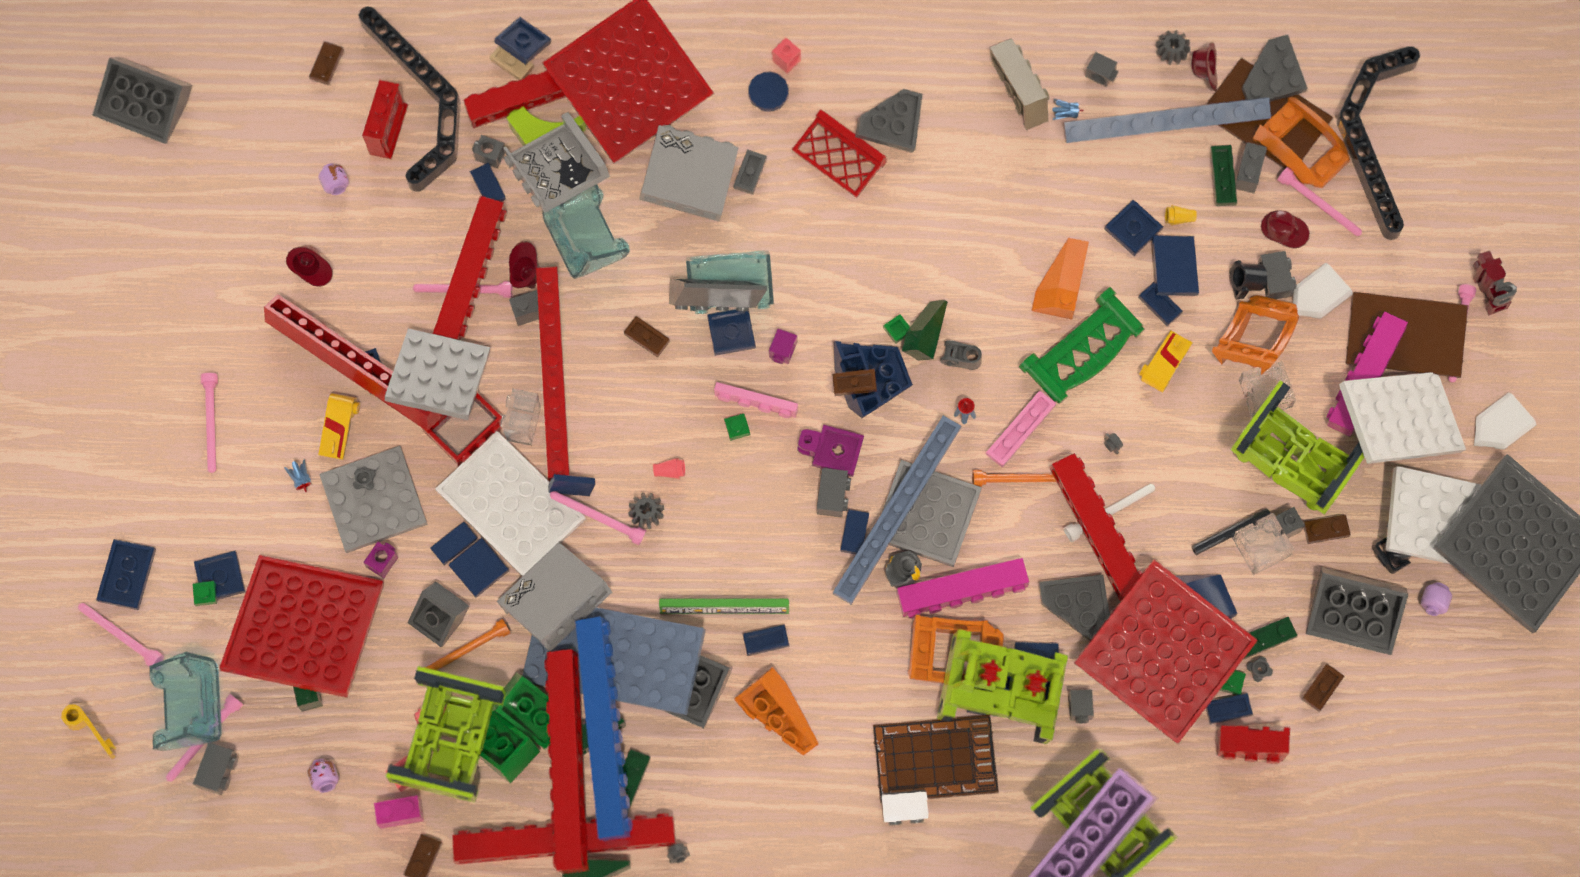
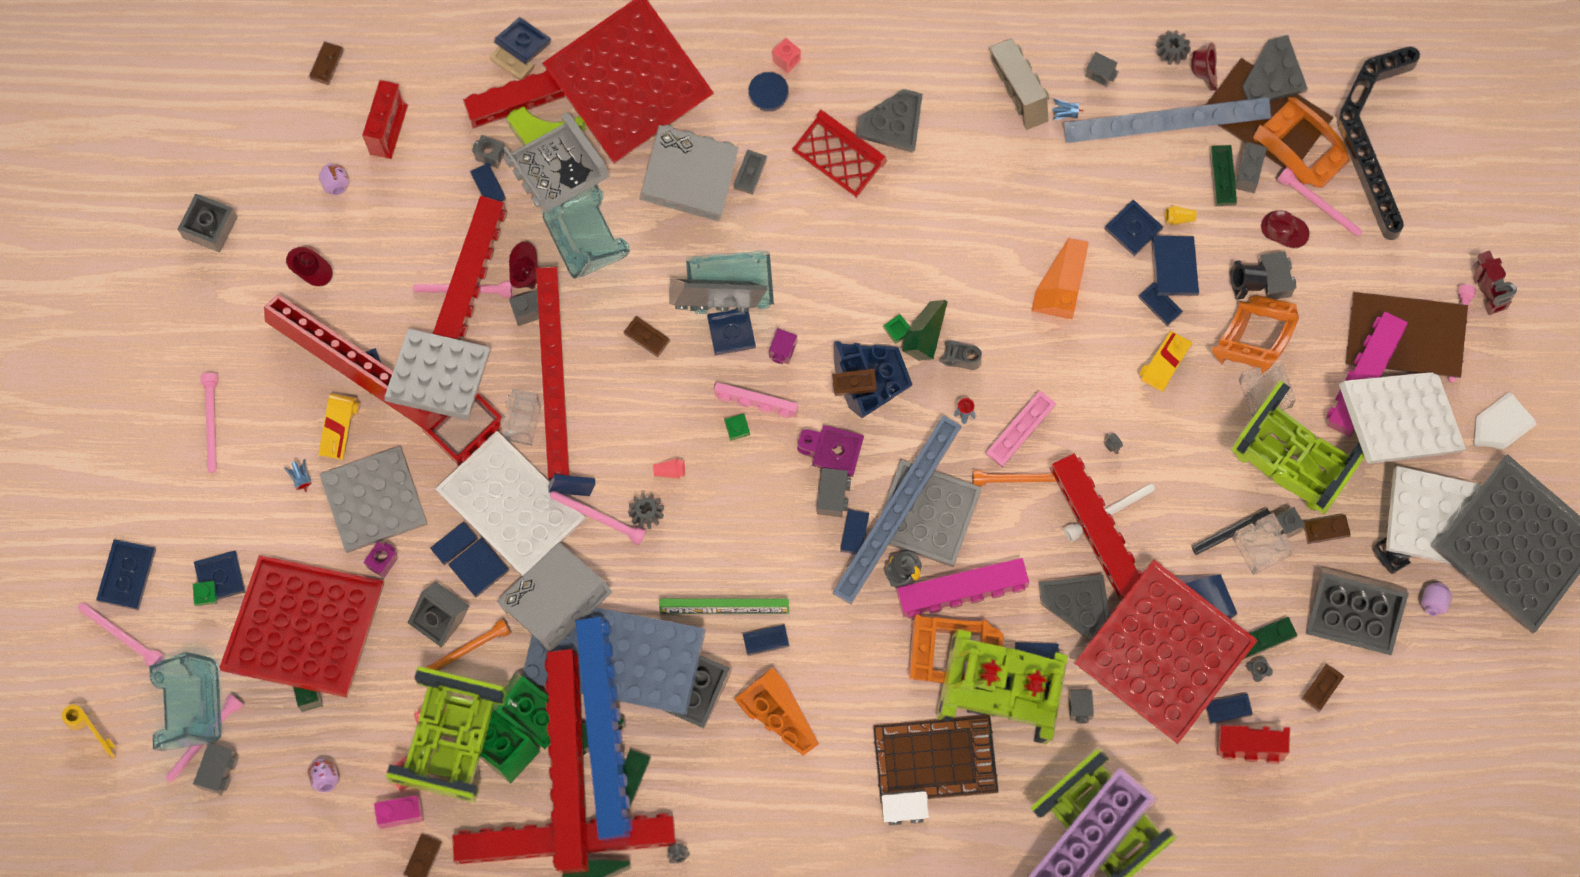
(141, 99): dark grey slope -> none
(207, 222): none -> dark grey brick
(363, 473): dark grey plate -> none
(435, 156): black beam -> none
(1111, 313): green piece -> none
(1234, 683): green plate -> none
(1320, 292): white tile -> none

